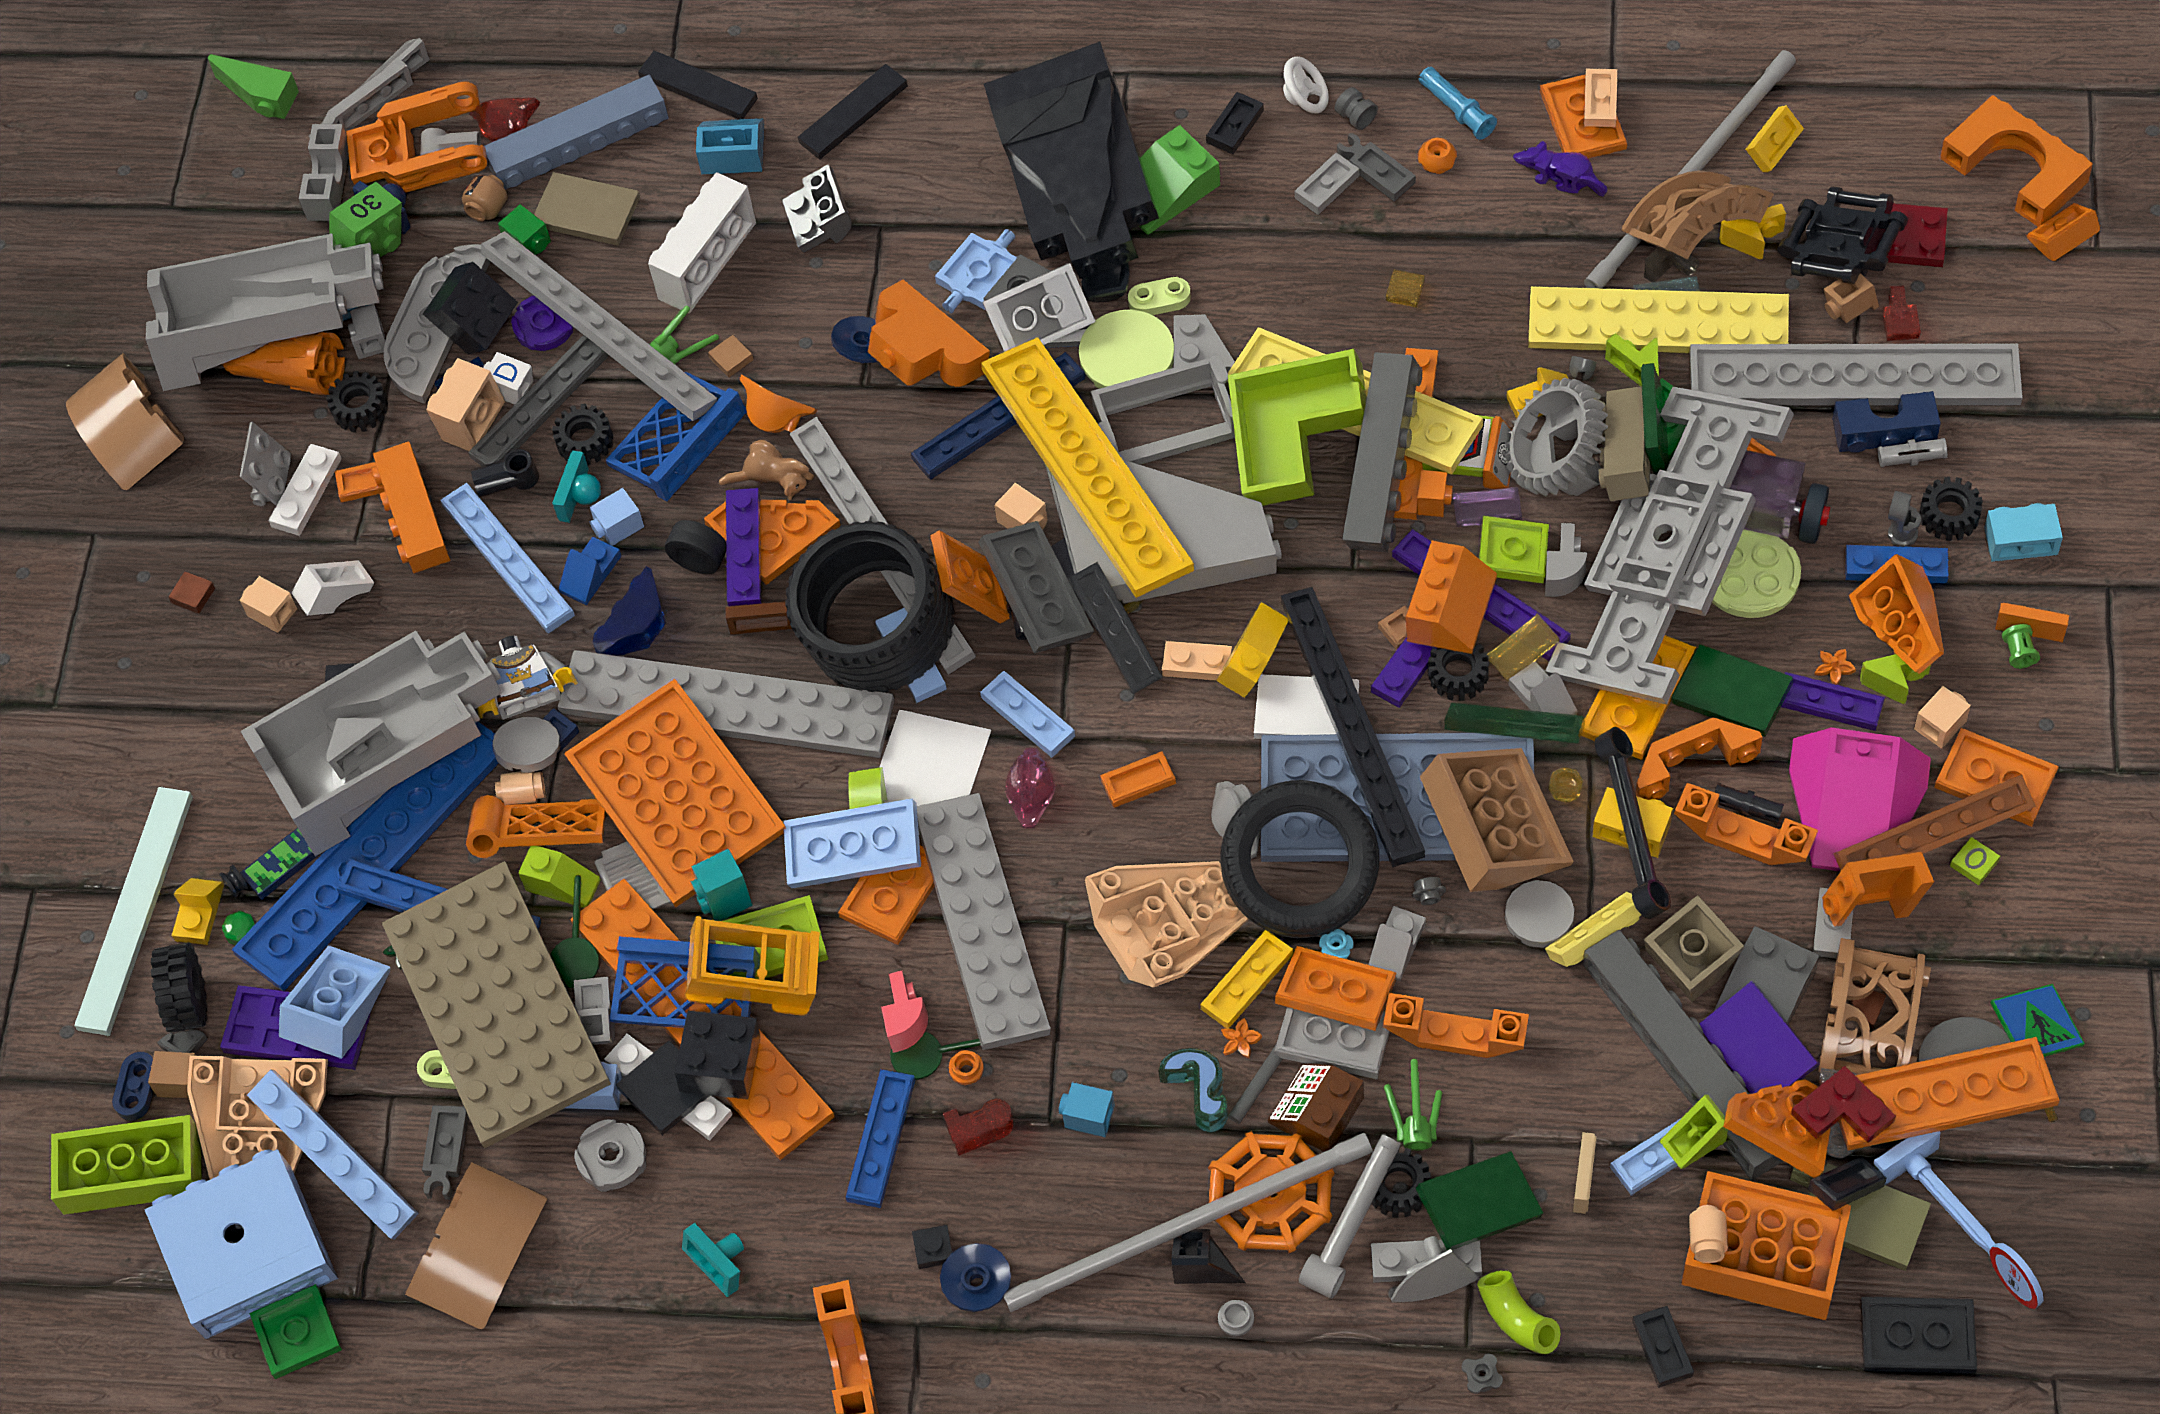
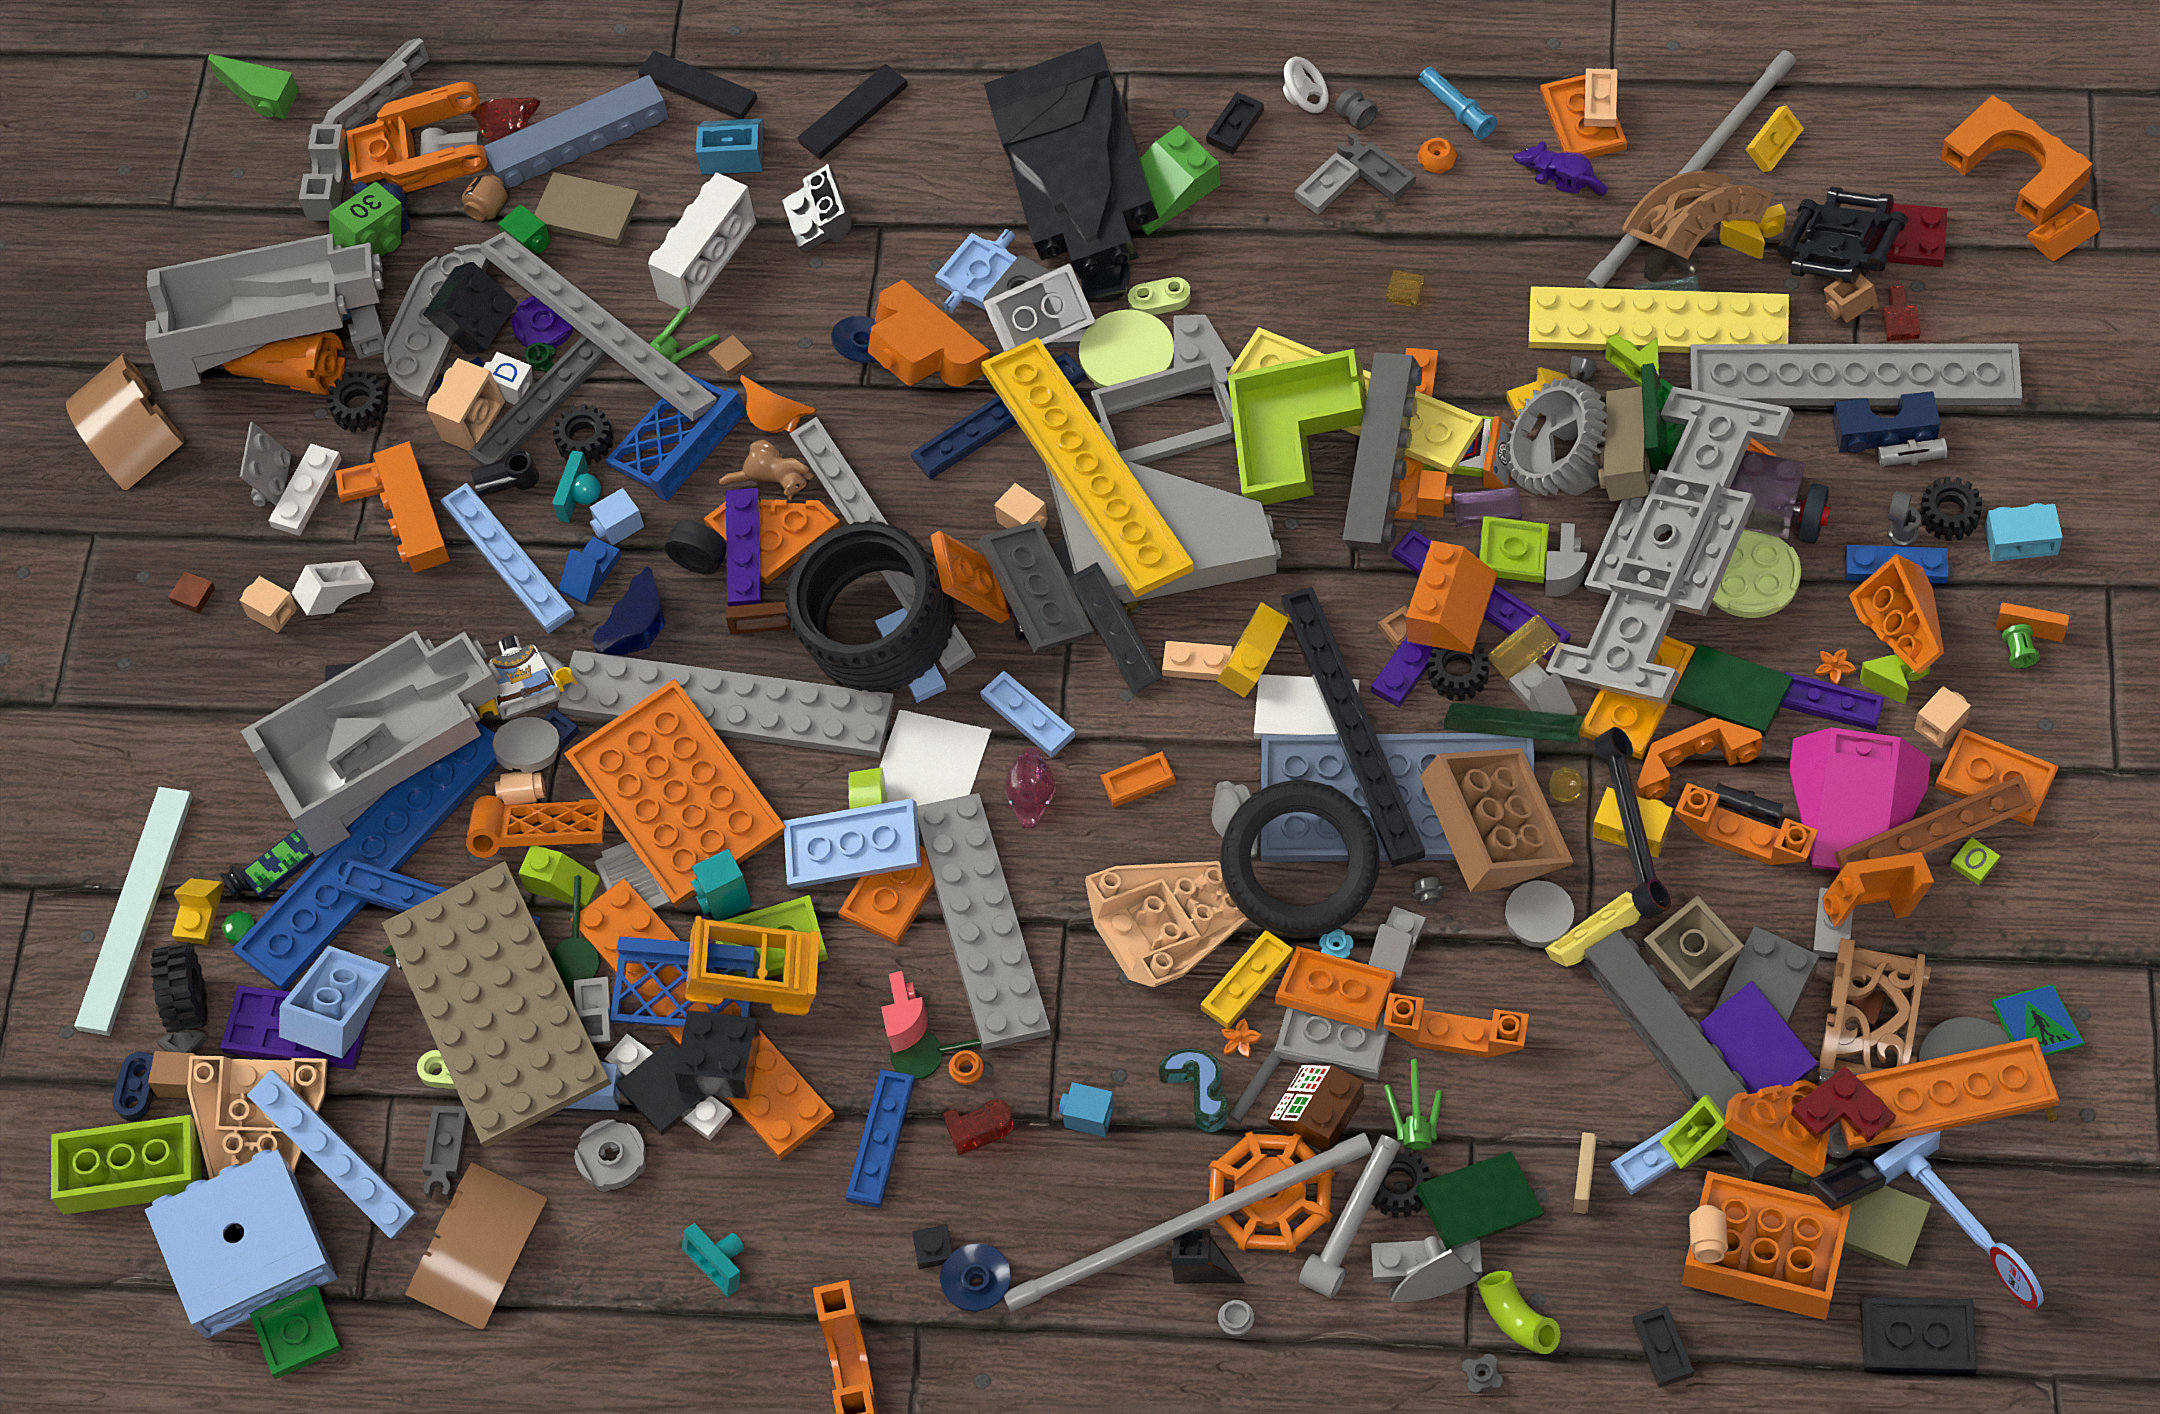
(537, 351): none -> dark green plate

